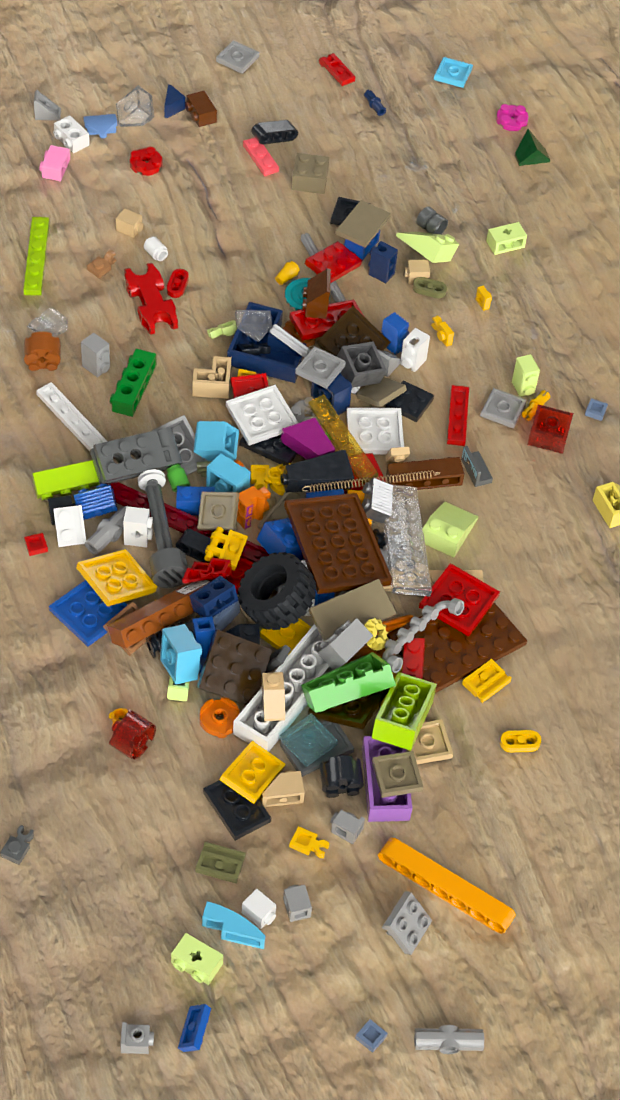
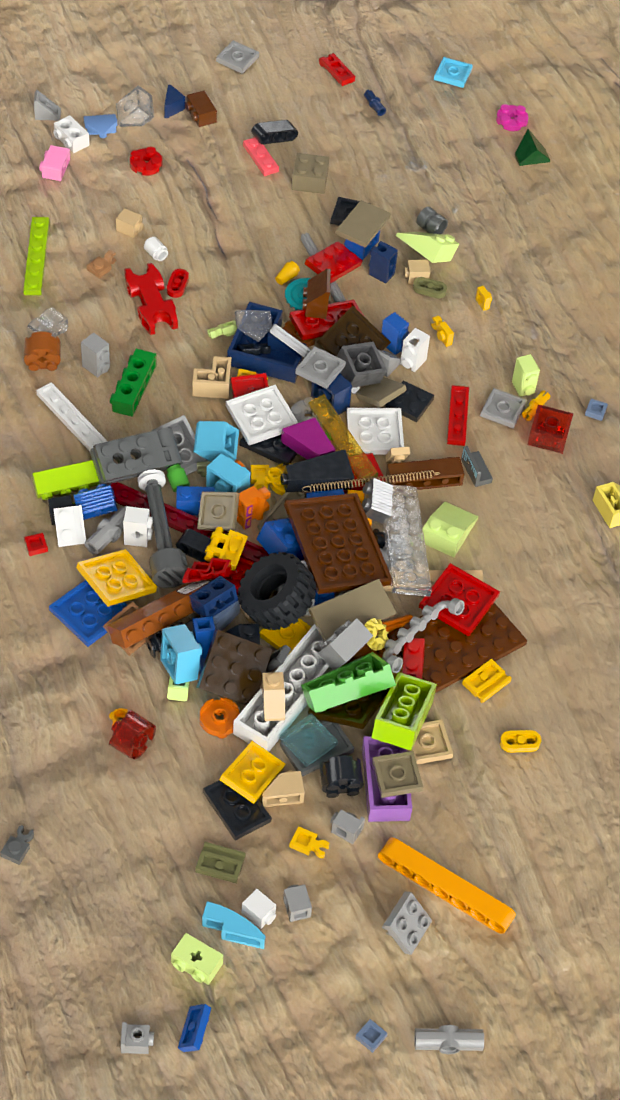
(506, 238): yellowish green brick -> none

